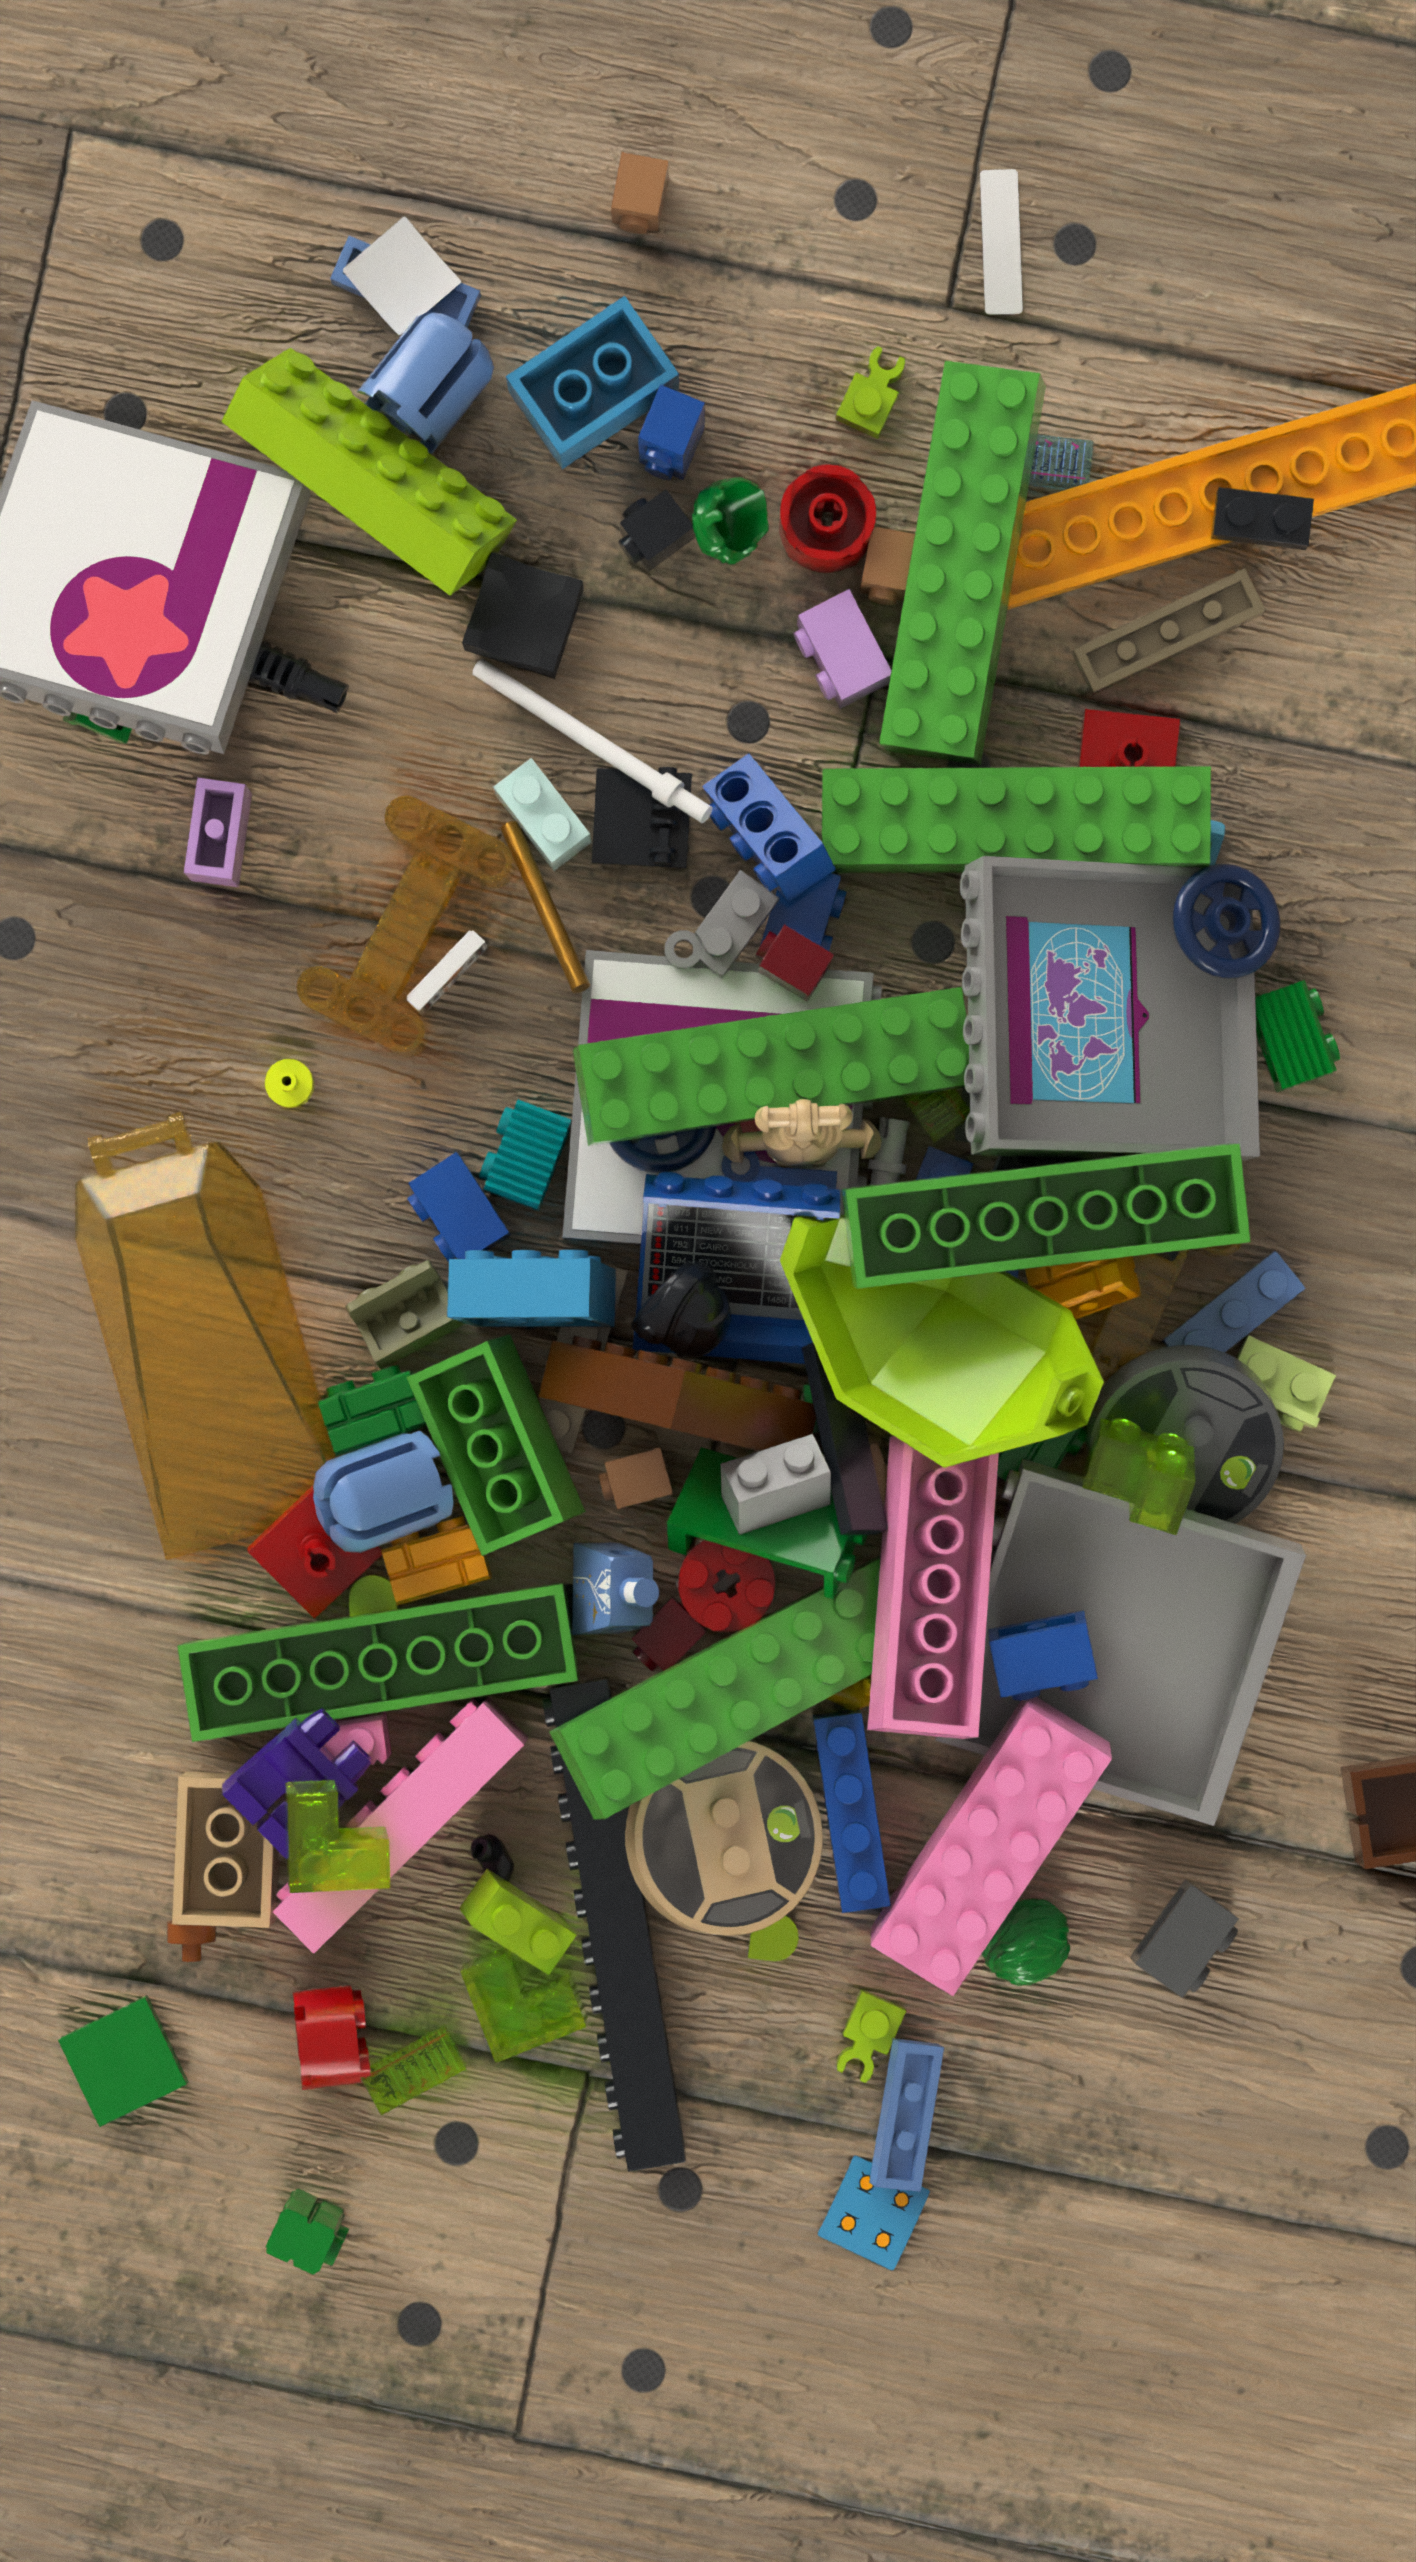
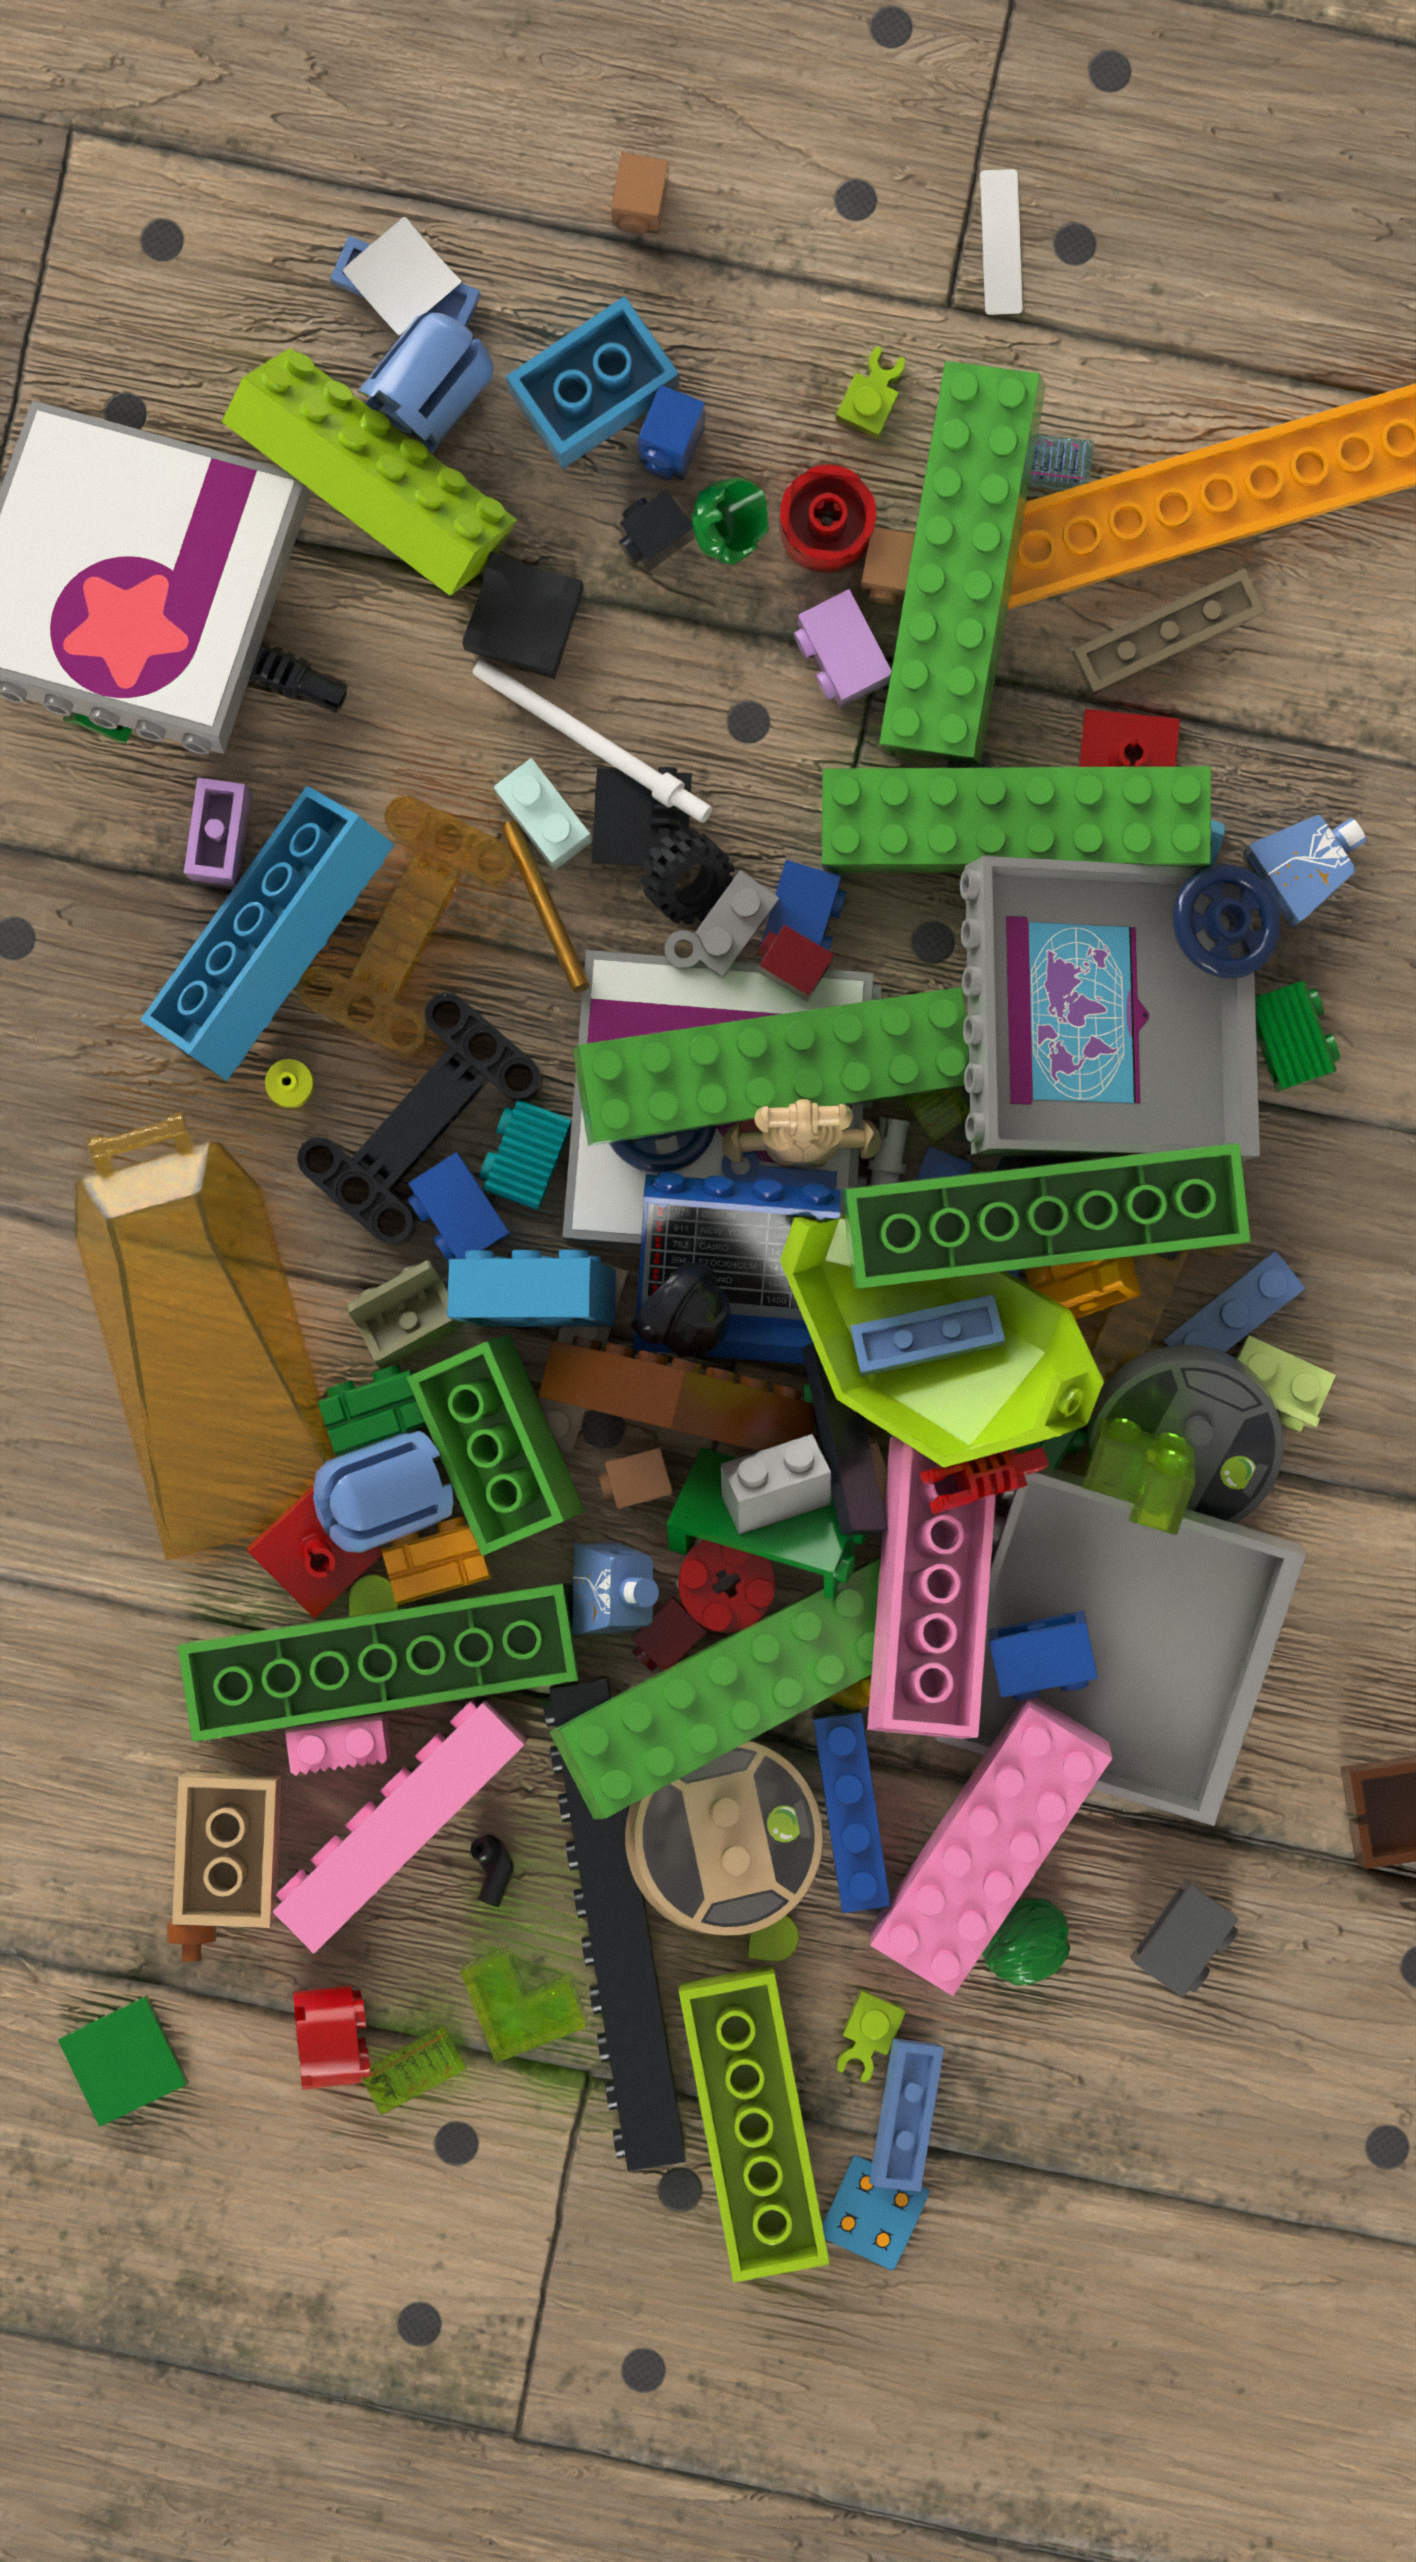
(267, 932): none -> dark azure brick
(293, 1756): dark purple hips -> none
(307, 2232): green brick -> none
(321, 1853): clear neon green brick -> none
(420, 1119): none -> black beam
(446, 972): white tile -> none
(517, 1921): lime brick -> none
(672, 862): none -> black tyre
(753, 2123): none -> lime brick
(767, 829): blue brick -> none
(927, 1335): none -> medium blue plate
(985, 1476): none -> red hinge
(1262, 518): black plate -> none
(1305, 863): none -> medium blue torso

